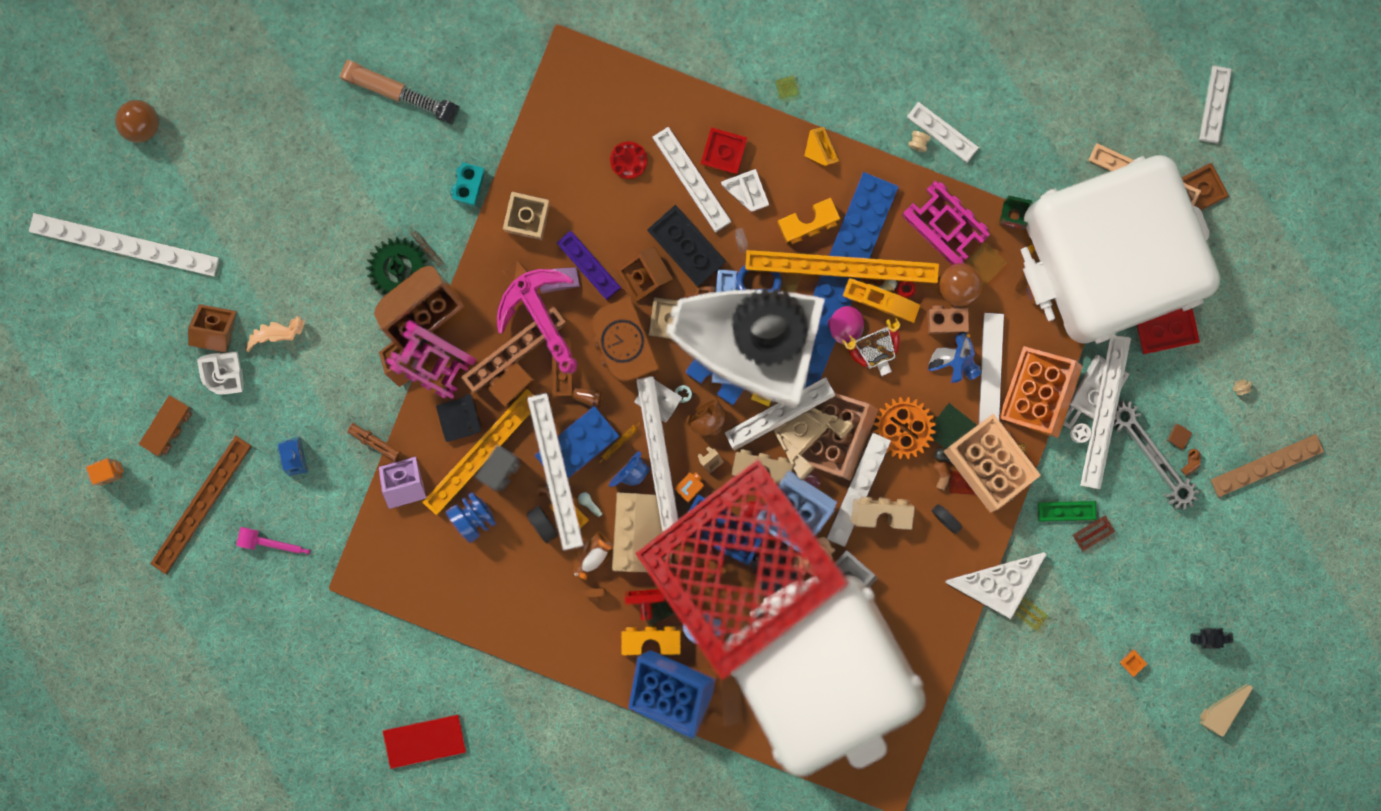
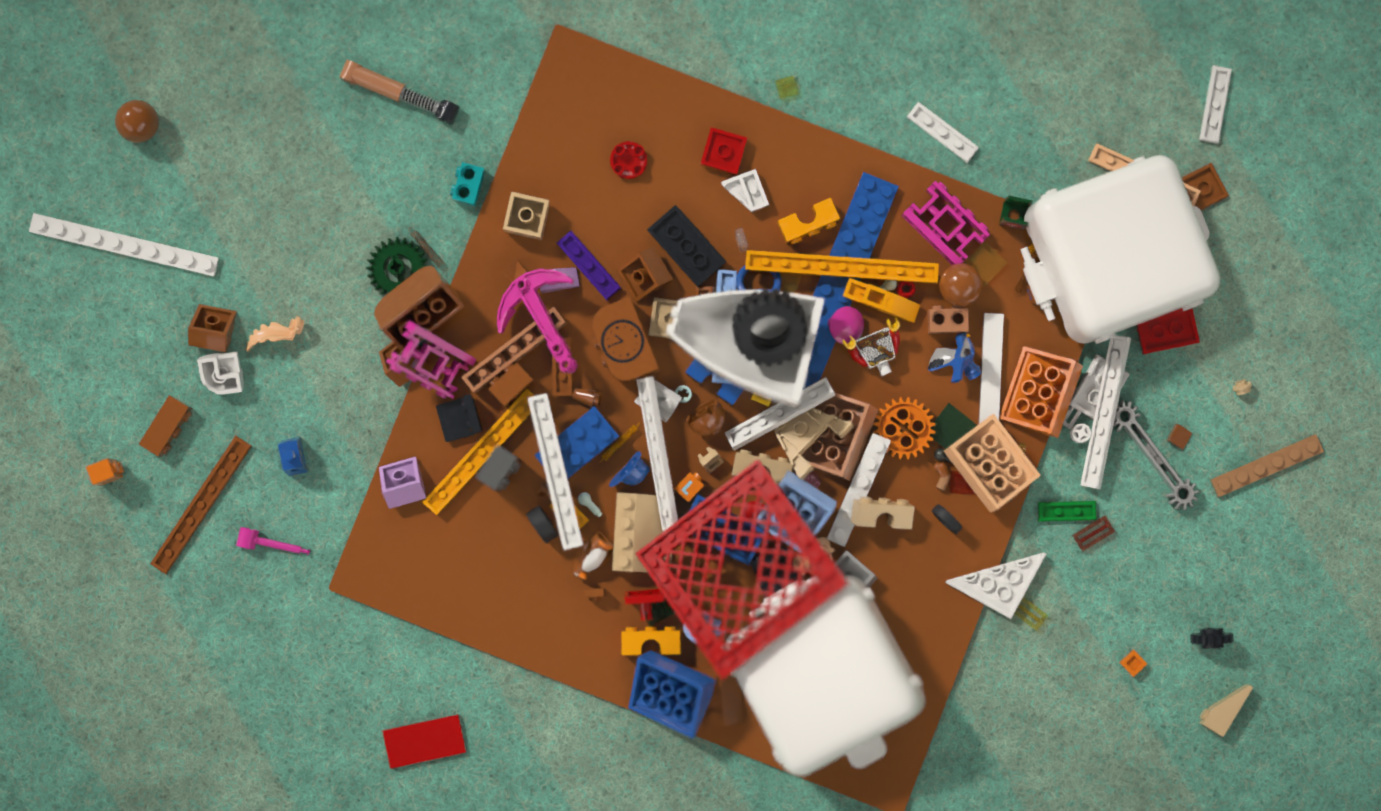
(368, 438): dark orange pin -> none
(471, 517): blue wheel -> none
(691, 179): white tile -> none
(820, 147): light orange slope -> none
(919, 141): tan wheel -> none
(1194, 462): dark orange arm -> none

